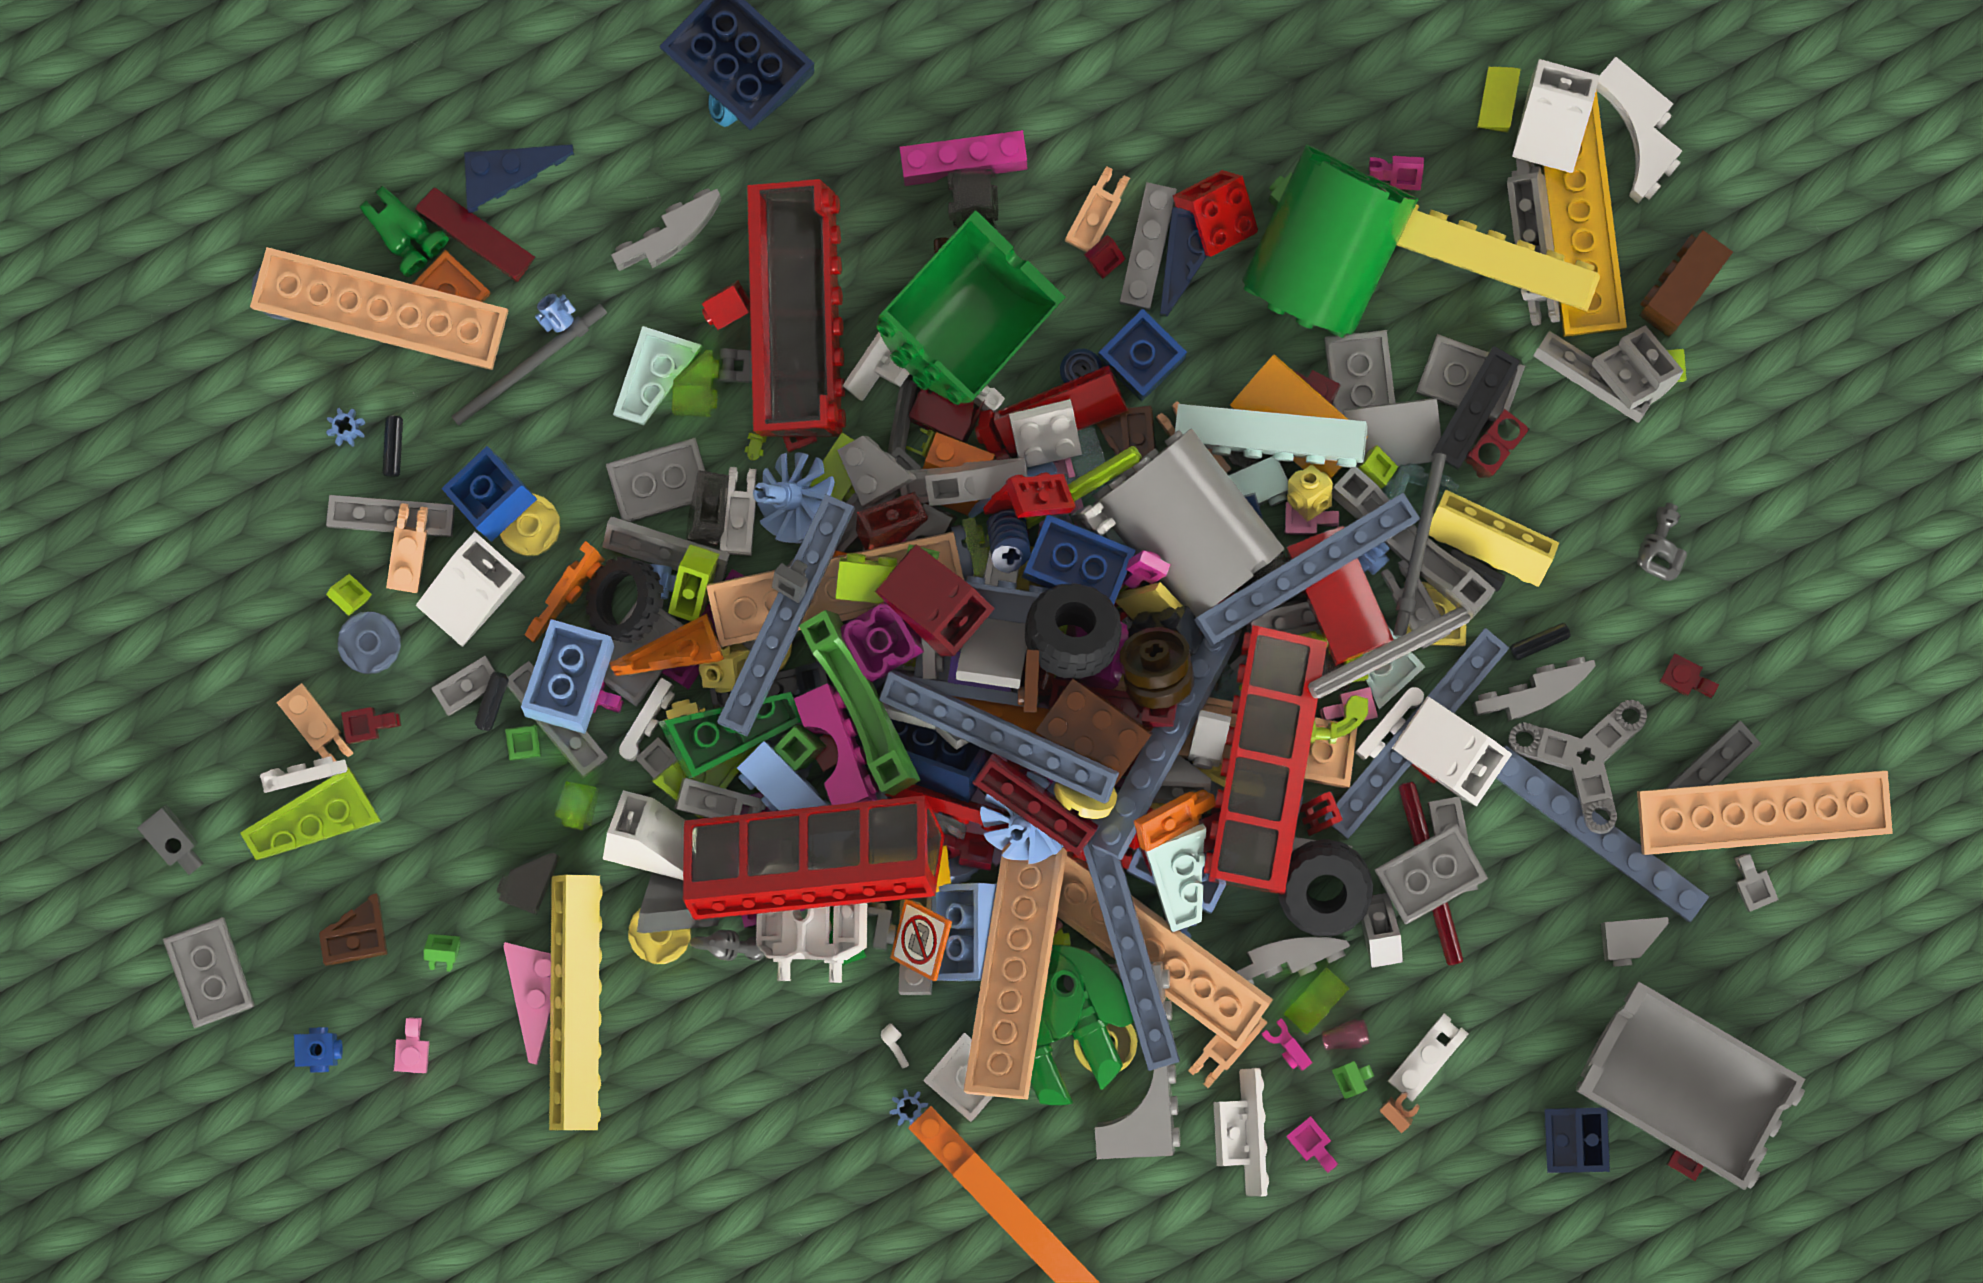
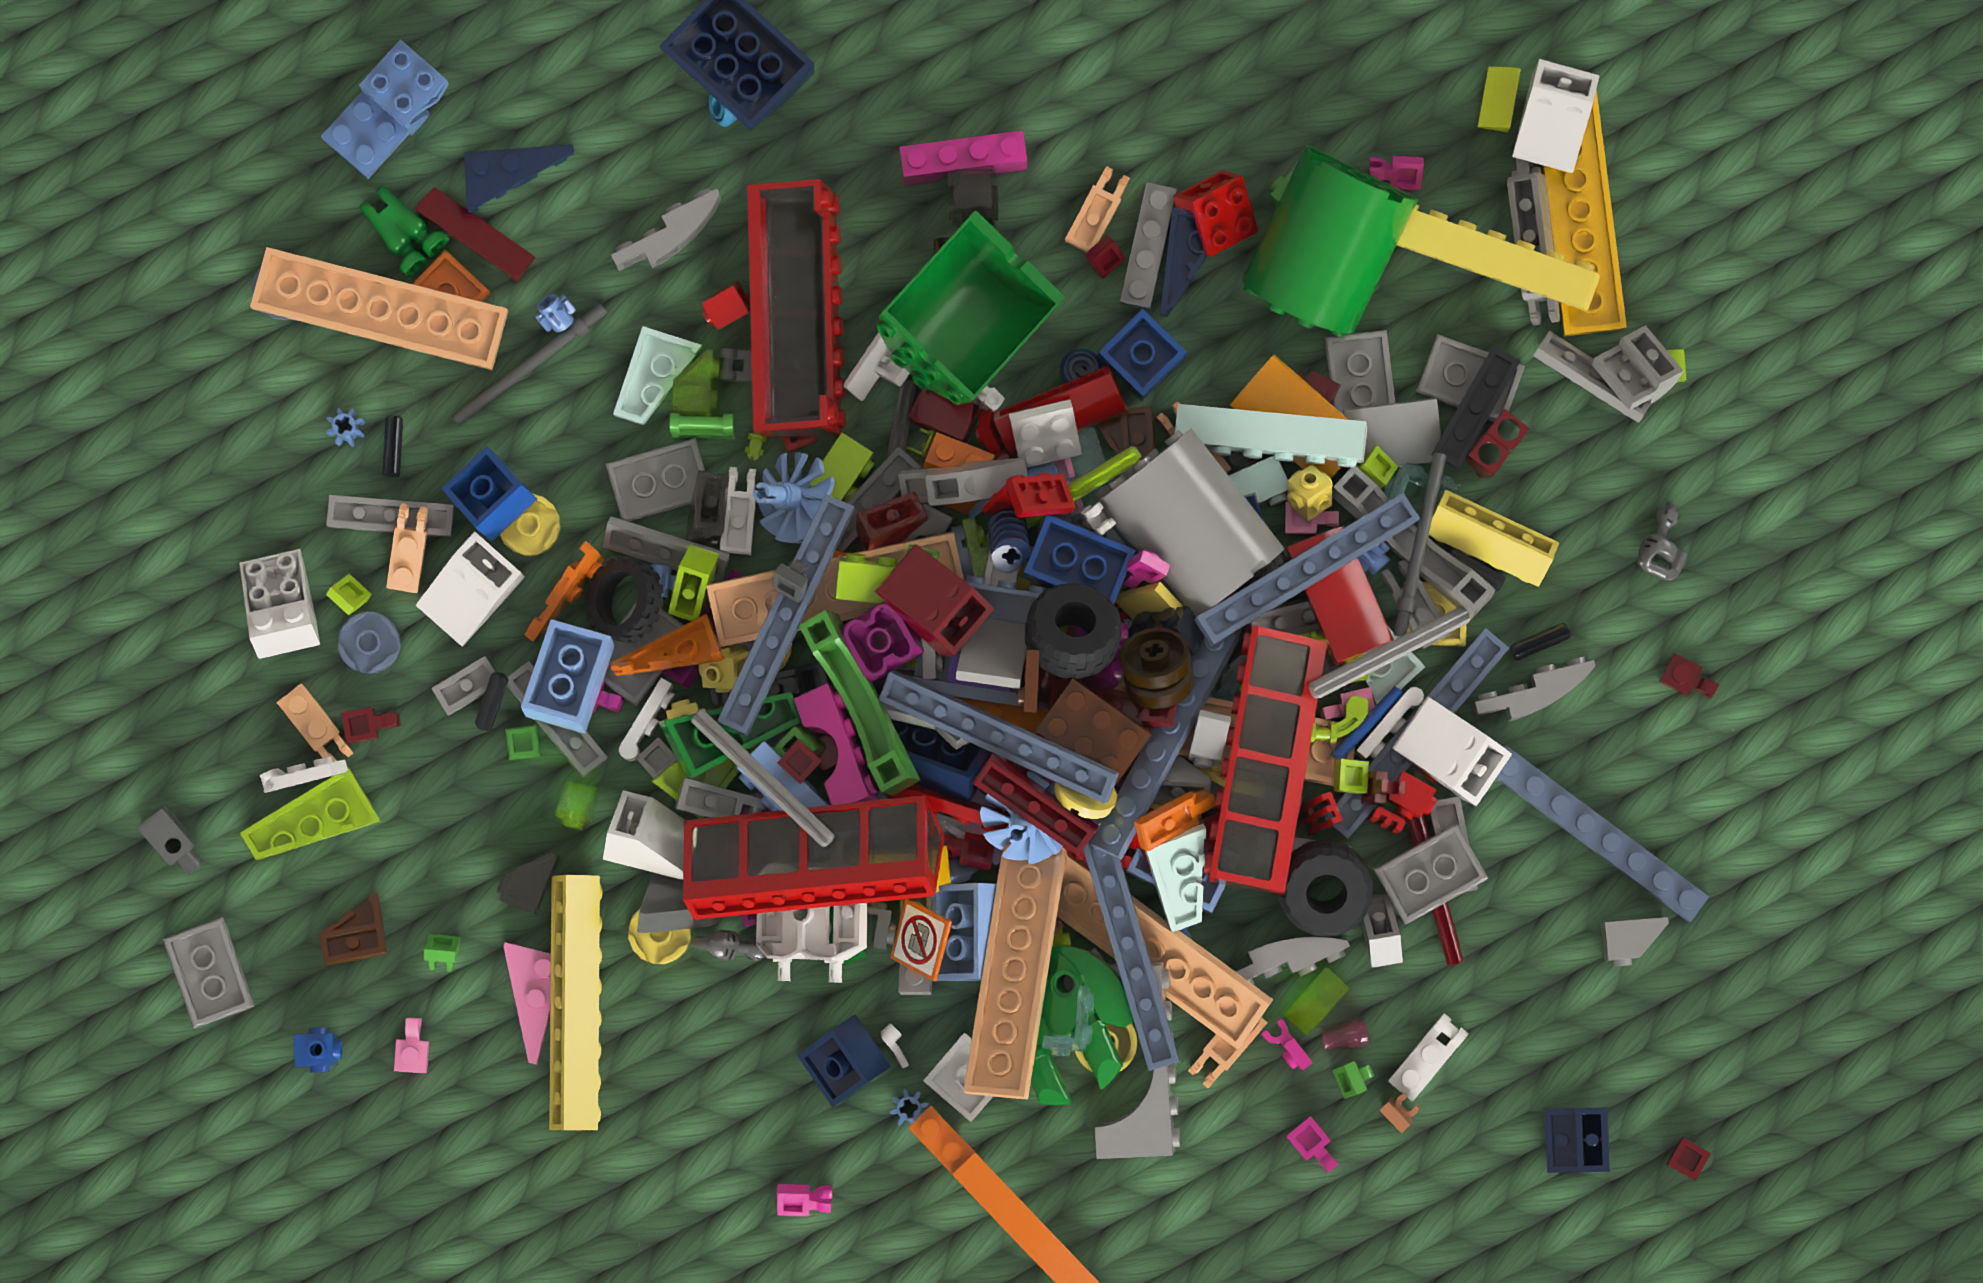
(278, 604): none -> white slope
(386, 110): none -> medium blue piece
(702, 427): none -> bright green plate
(762, 778): none -> light grey axle
(798, 1200): none -> dark pink plate
(799, 761): none -> dark red plate
(844, 1060): none -> dark blue slope
(872, 470): light grey wing -> none
(1063, 1044): none -> clear light blue bracket
(1241, 1132): white bracket -> none
(1351, 776): none -> lime plate
(1370, 720): none -> blue bar
(1380, 788): none -> dark red plate
(1388, 819): none -> red tile
(1416, 800): none -> red brick
(1590, 779): light grey piece -> none
(1641, 111): white arch -> none
(1684, 282): reddish brown brick -> none
(1689, 1085): light grey cylinder -> none
(1718, 758): dark grey plate -> none
(1756, 887): light grey plate -> none
(1764, 812): light nougat plate -> none

